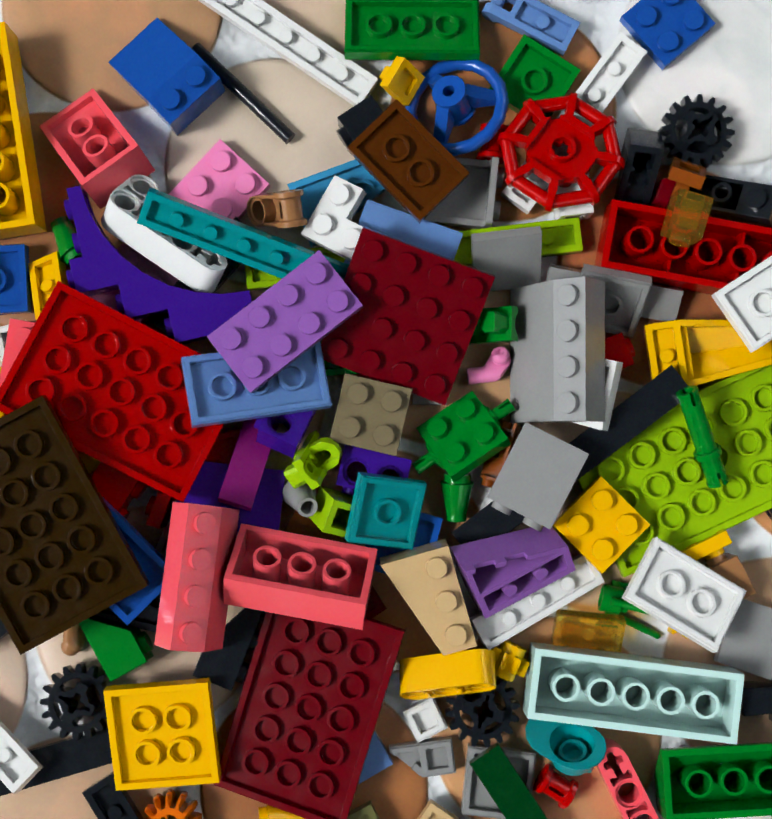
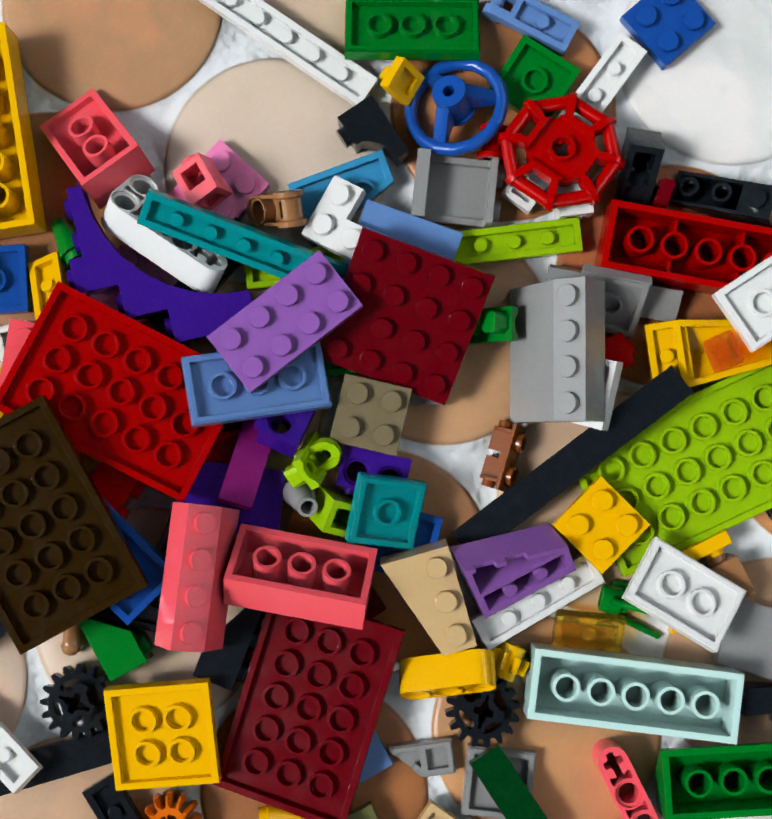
(159, 510): red plate -> none
(168, 75): blue slope -> none
(201, 181): none -> coral brick
(245, 95): black bar -> none
(408, 161): reddish brown plate -> none
(425, 719): white tile -> none
(456, 497): green cone -> none
(463, 436): green plate -> none
(493, 368): bright pink arm -> none
(509, 255): light grey tile -> none
(537, 477): light grey panel -> none
(555, 786): red bush -> none
(569, 746): teal piece -> none
(686, 174): dark orange tile -> none
(686, 217): clear yellow brick -> none
(706, 143): black gear -> none
(706, 449): green pin -> none
(723, 351): none -> clear orange slope

